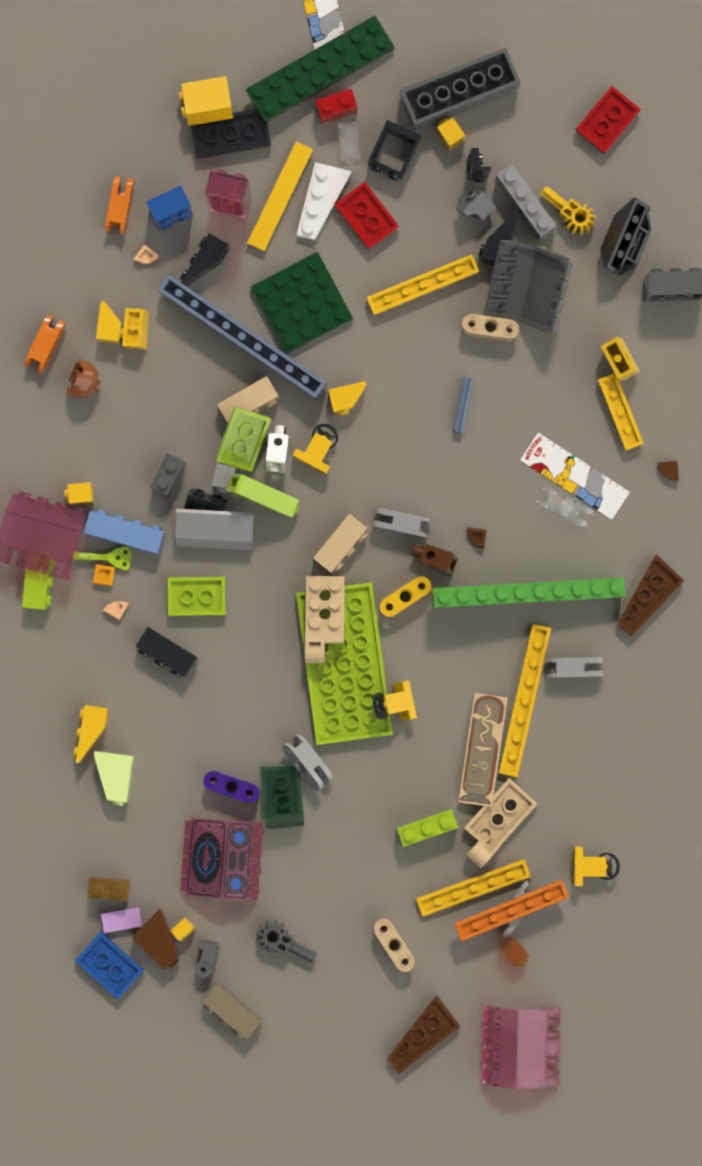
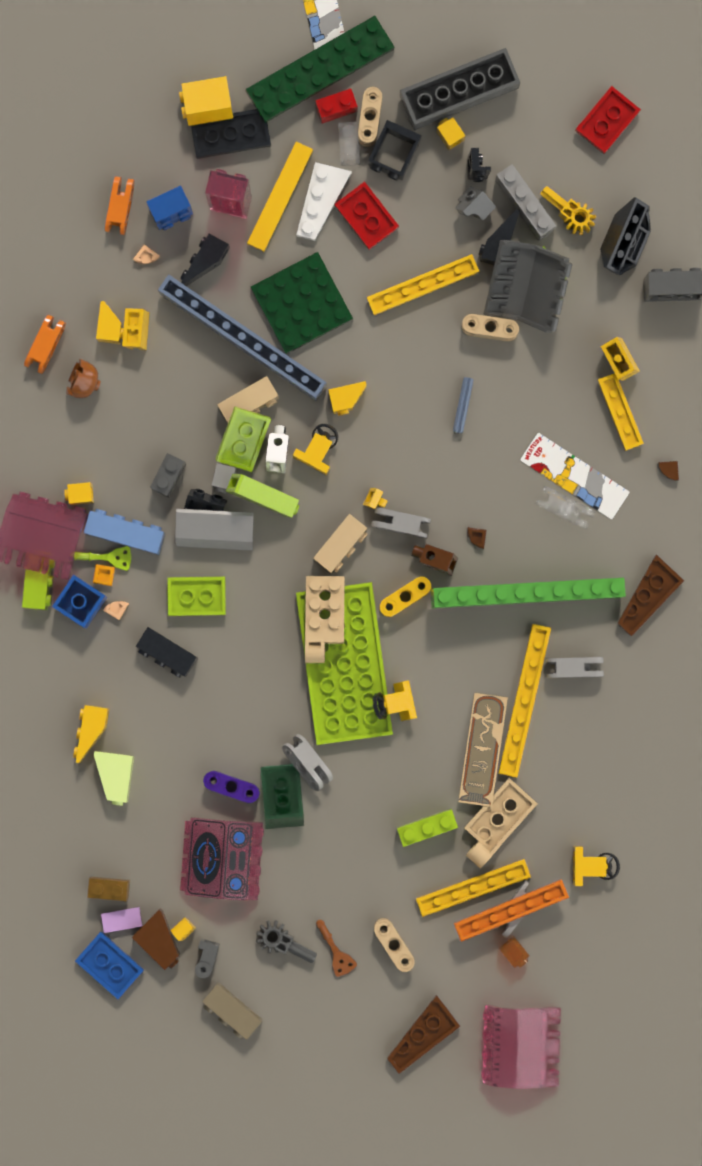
(79, 601): none -> blue brick
(337, 954): none -> dark orange piece
(373, 107): none -> tan piece
(374, 499): none -> yellow tile

